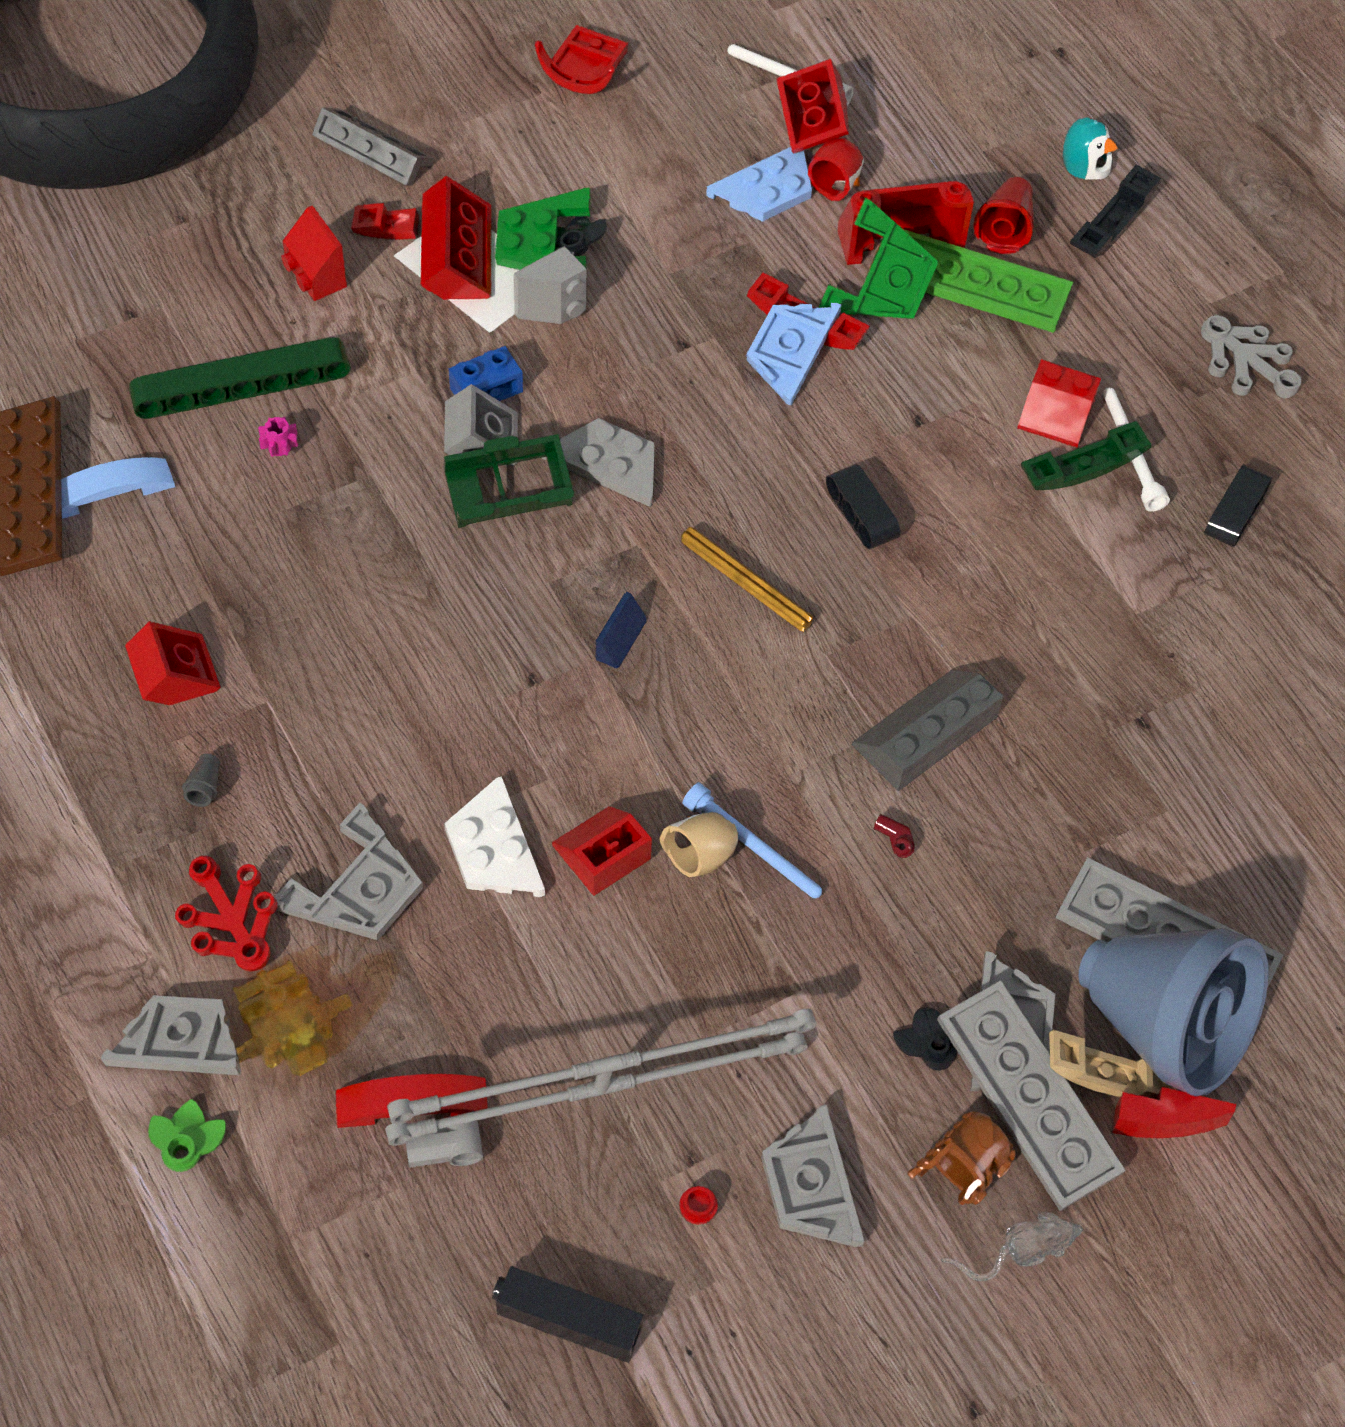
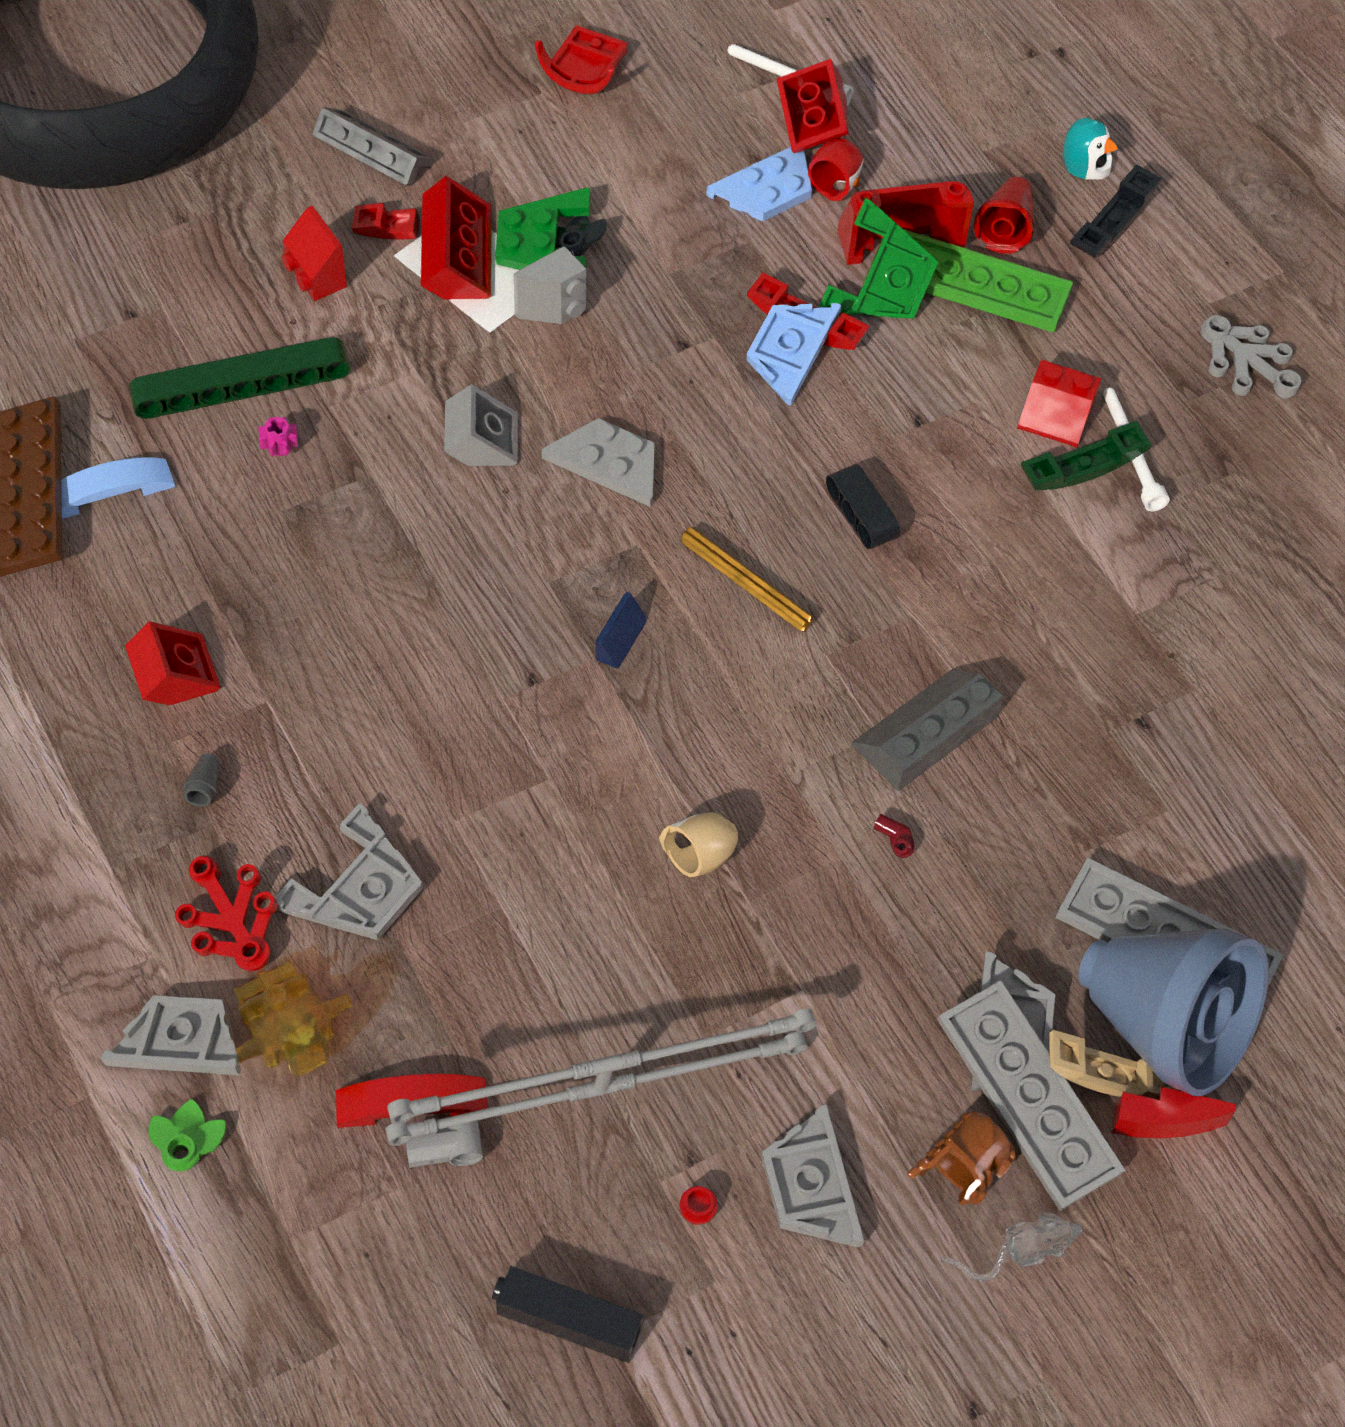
(466, 490): dark green piece -> none
(491, 372): blue brick -> none
(492, 844): white wing -> none
(605, 848): red slope -> none
(699, 800): light blue piece -> none
(926, 1039): black plate -> none
(1238, 505): black beam -> none

